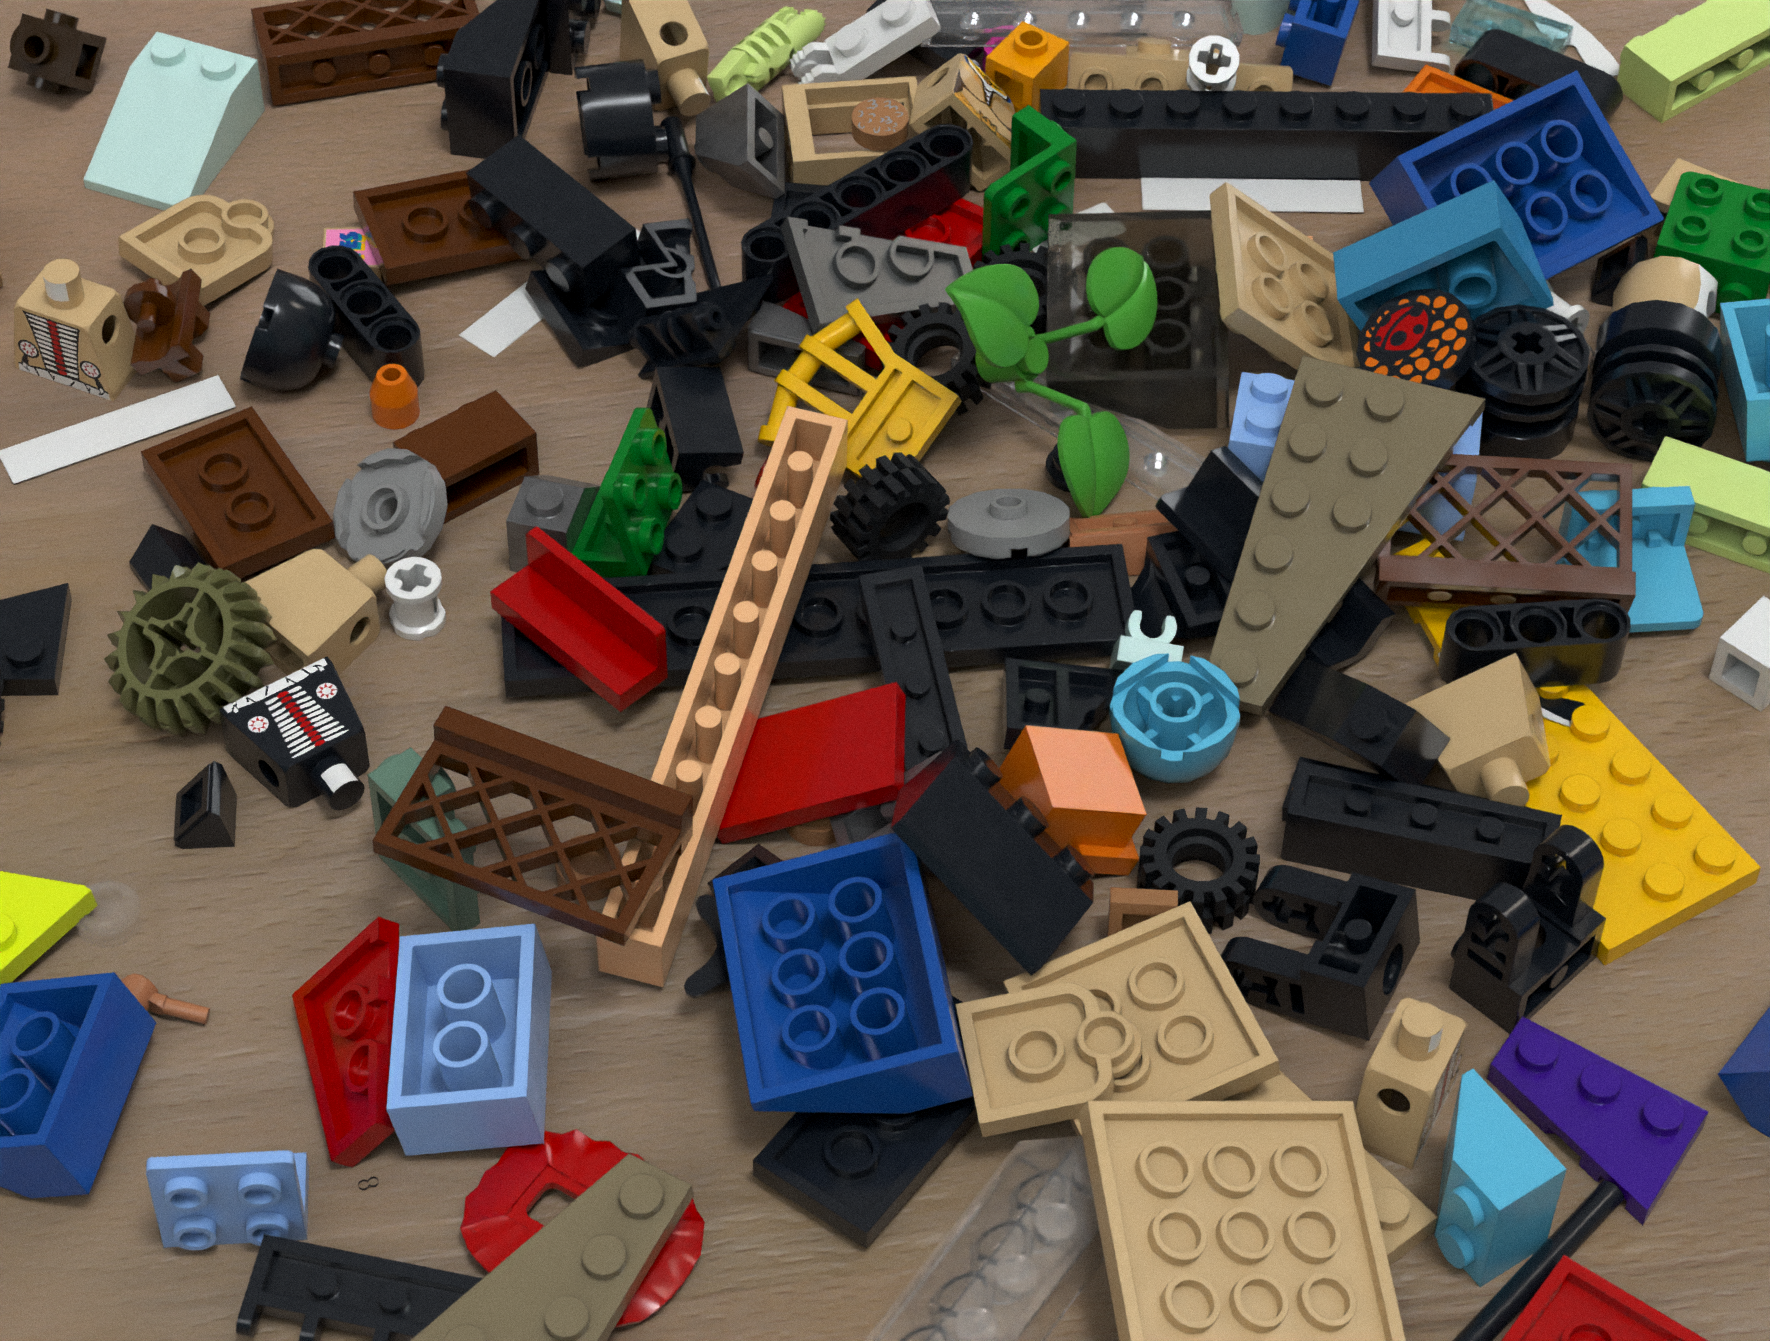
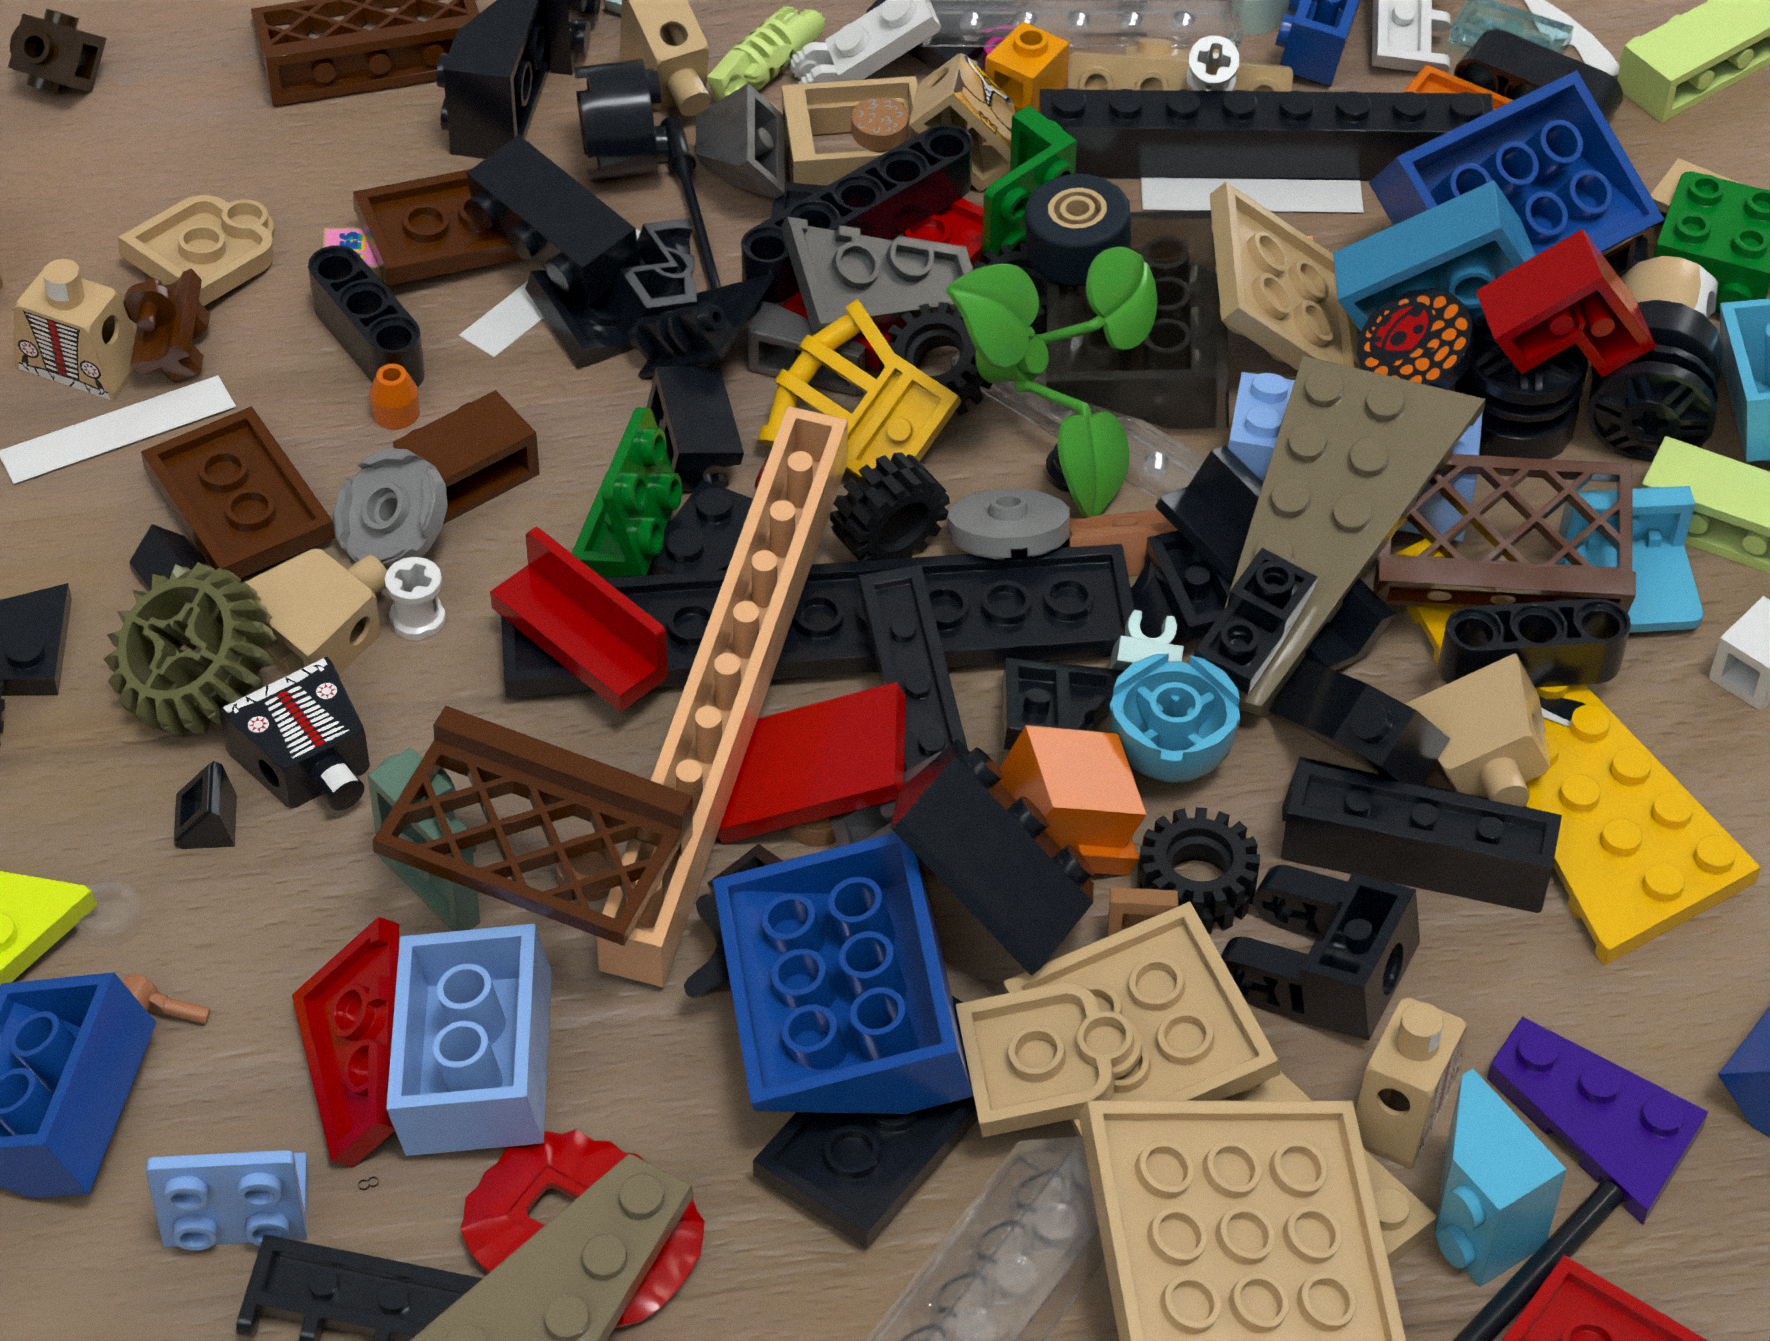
(175, 122): light aqua slope -> none
(292, 335): black cylinder -> none
(553, 505): flat silver slope -> none
(1072, 223): none -> black wheel
(1257, 618): none -> black slope
(1532, 940): black brick -> none
(1564, 300): none -> red brick

